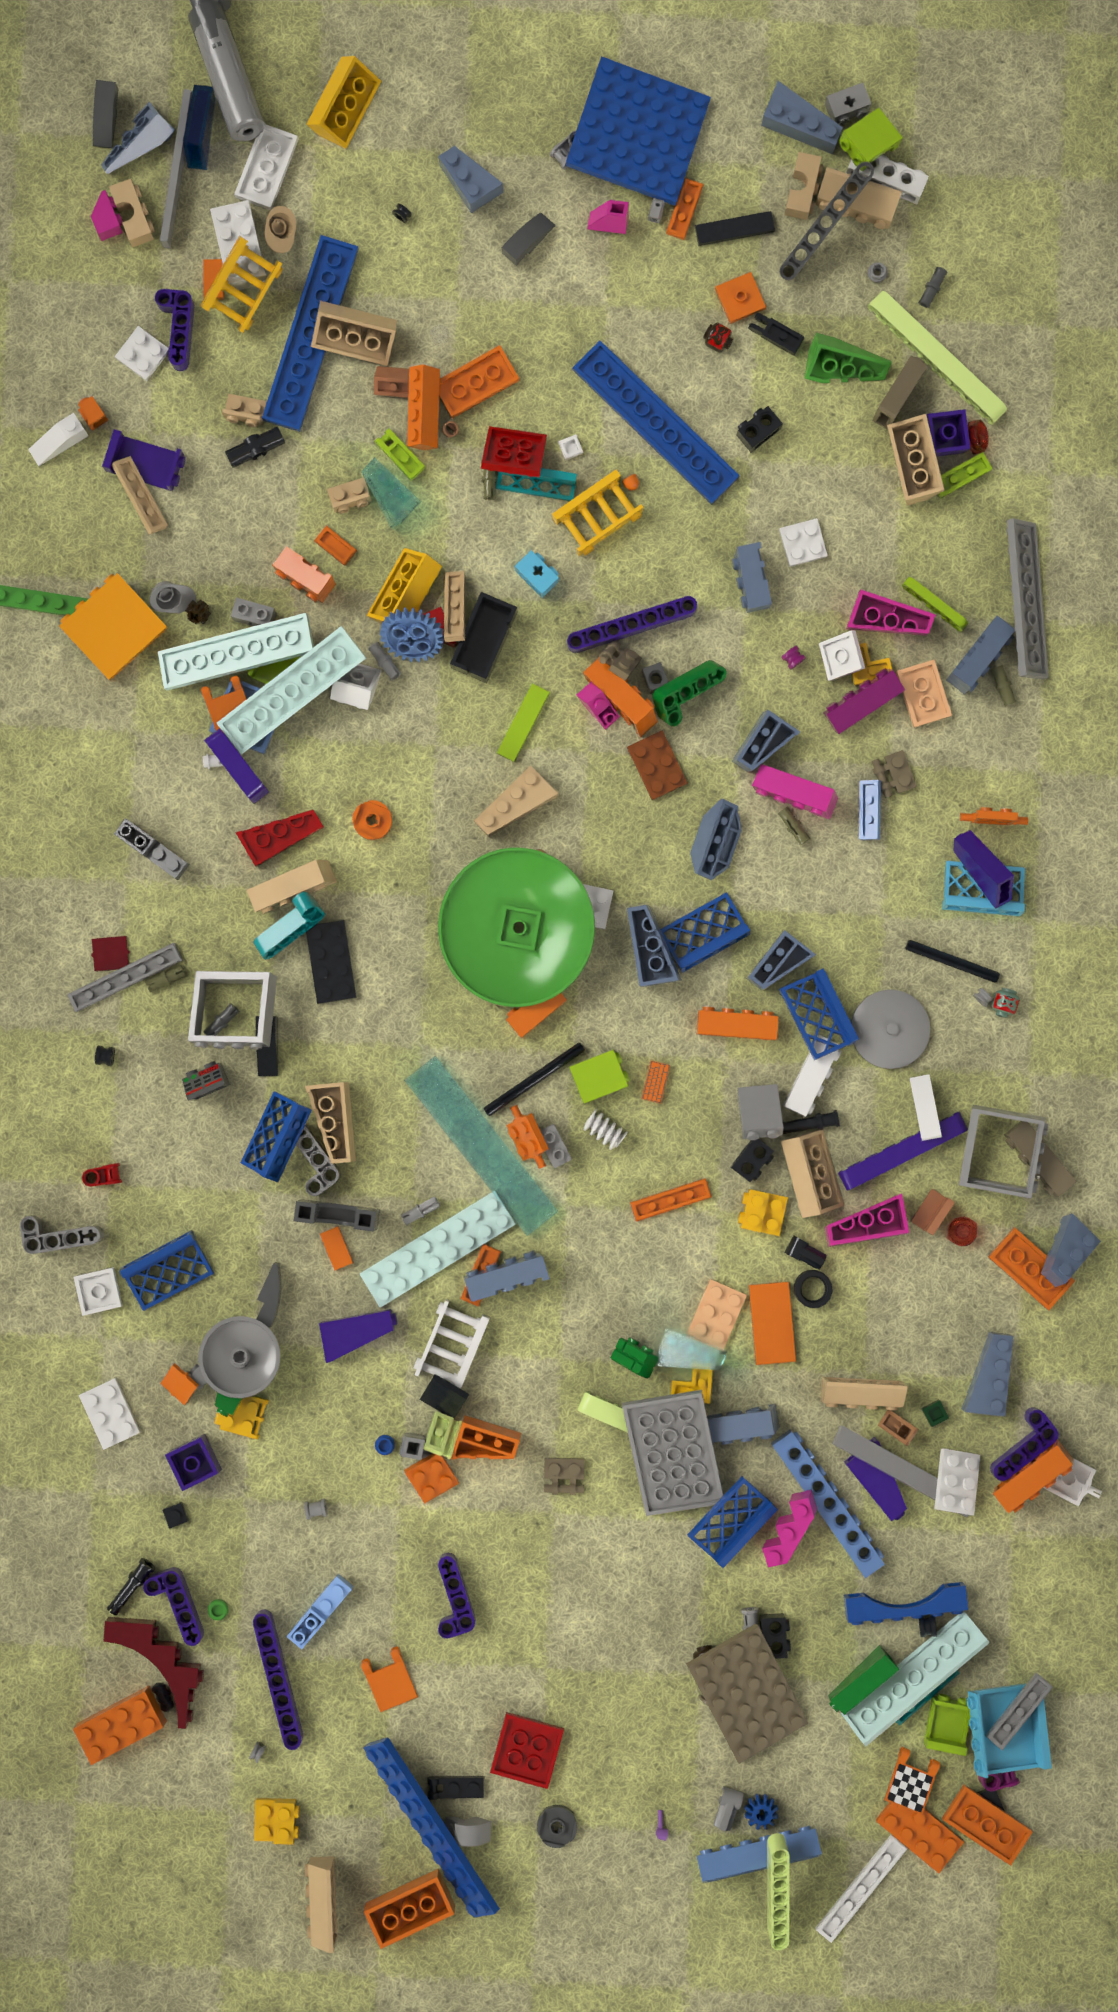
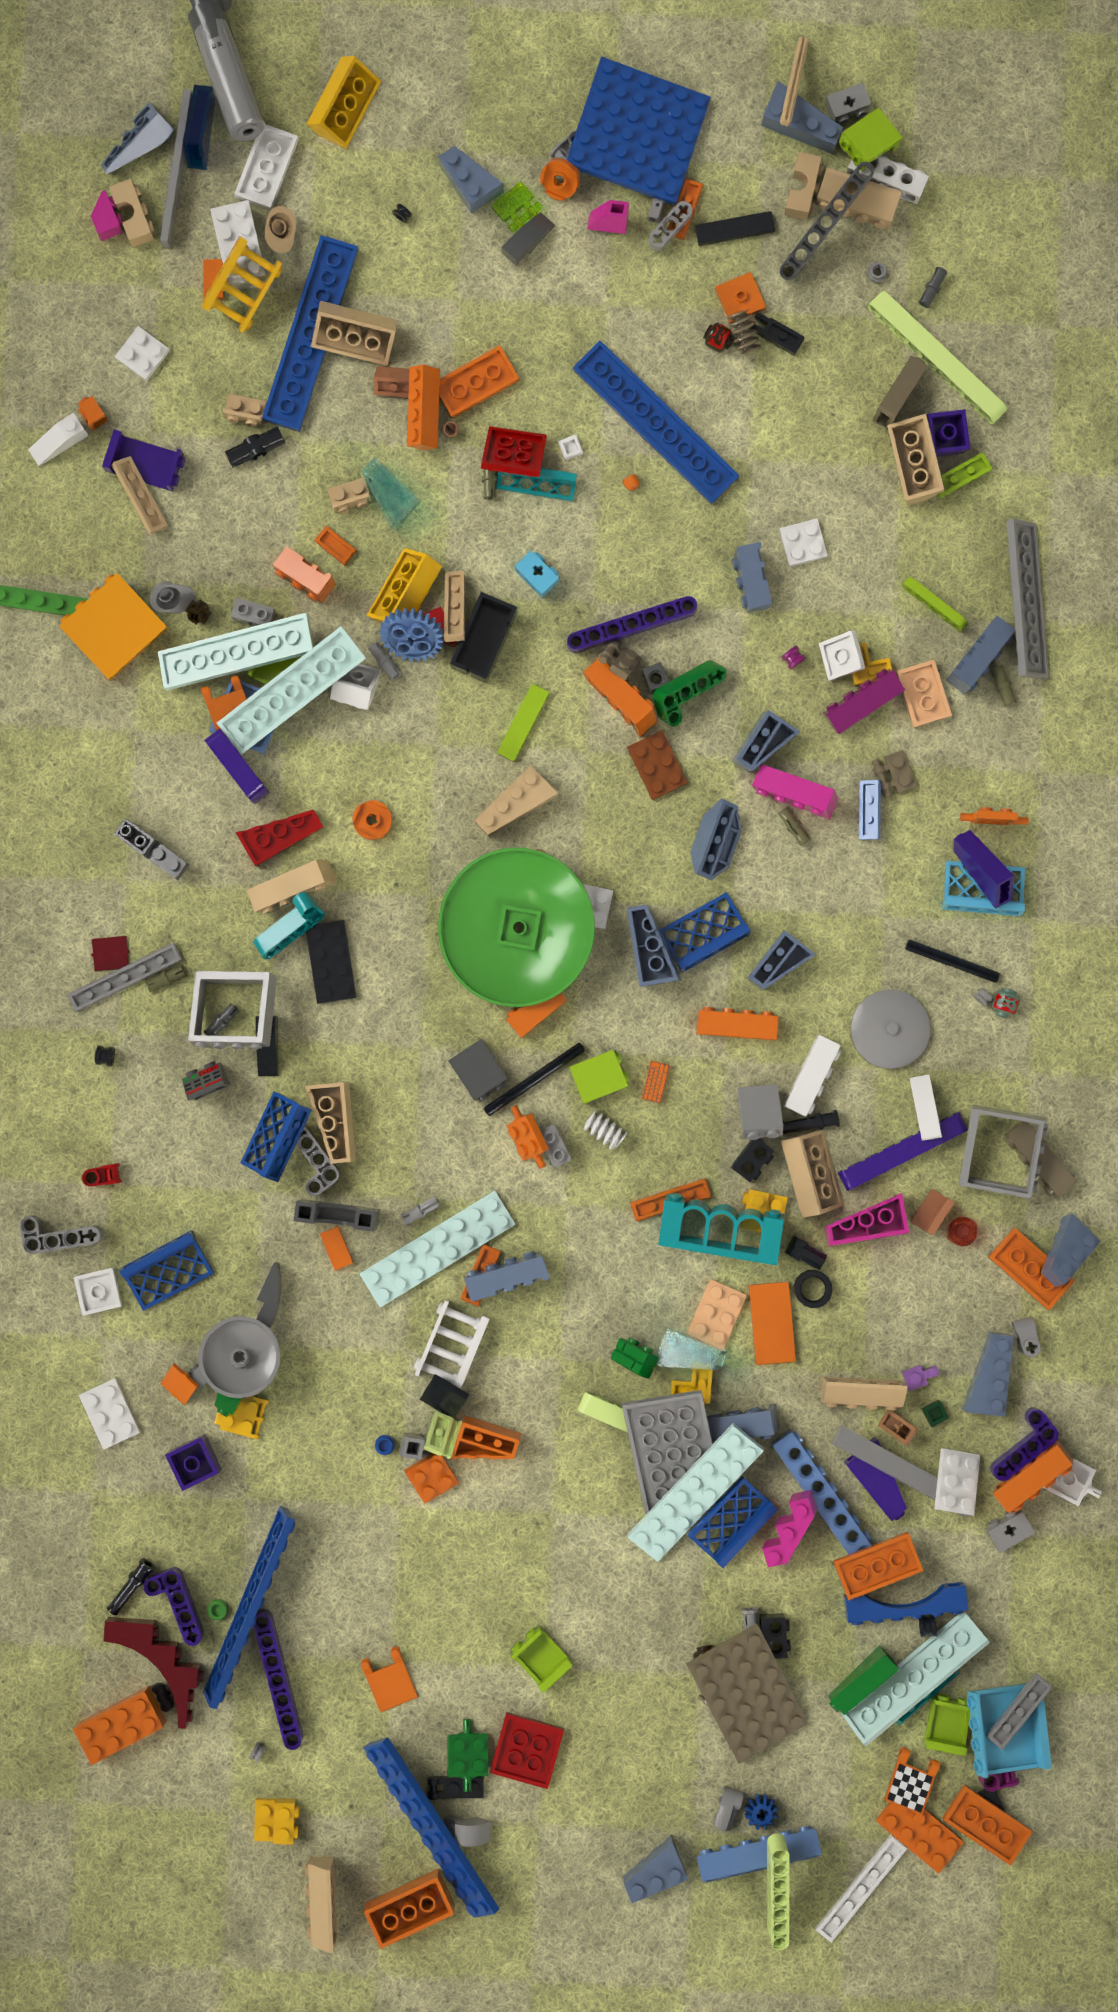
(104, 113): dark grey slope -> none
(175, 1515): black plate -> none
(178, 331): dark purple beam -> none
(211, 761): white pin -> none
(250, 1602): none -> blue plate
(315, 1509): light grey bush -> none
(319, 1611): light blue slope -> none
(351, 1332): dark purple slope -> none
(400, 454): lime plate -> none
(455, 1592): dark purple beam -> none
(467, 1755): none -> green plate
(478, 1070): none -> dark grey panel
(481, 1145): clear light blue plate -> none
(512, 202): none -> clear neon green plate
(541, 1658): none -> lime panel
(555, 1814): dark grey plate -> none
(564, 1469): dark tan plate -> none
(568, 171): none -> orange plate
(596, 494): yellow fence -> none
(598, 705): dark pink slope -> none
(656, 1872): none -> sand blue wedge
(661, 1833): medium lavender hand -> none
(671, 217): none -> light grey beam
(672, 1222): none -> teal fence
(695, 1492): none -> light aqua plate
(744, 332): none -> dark tan piece
(761, 431): black brick -> none
(794, 81): none -> tan axle
(835, 1010): blue fence -> none
(837, 359): bright green wedge -> none
(878, 1565): none -> orange plate
(888, 616): dark pink wedge -> none
(916, 1377): none -> medium lavender plate
(978, 436): clear red hat -> none
(1019, 1529): none -> light grey brick
(1026, 1333): none -> light grey piece

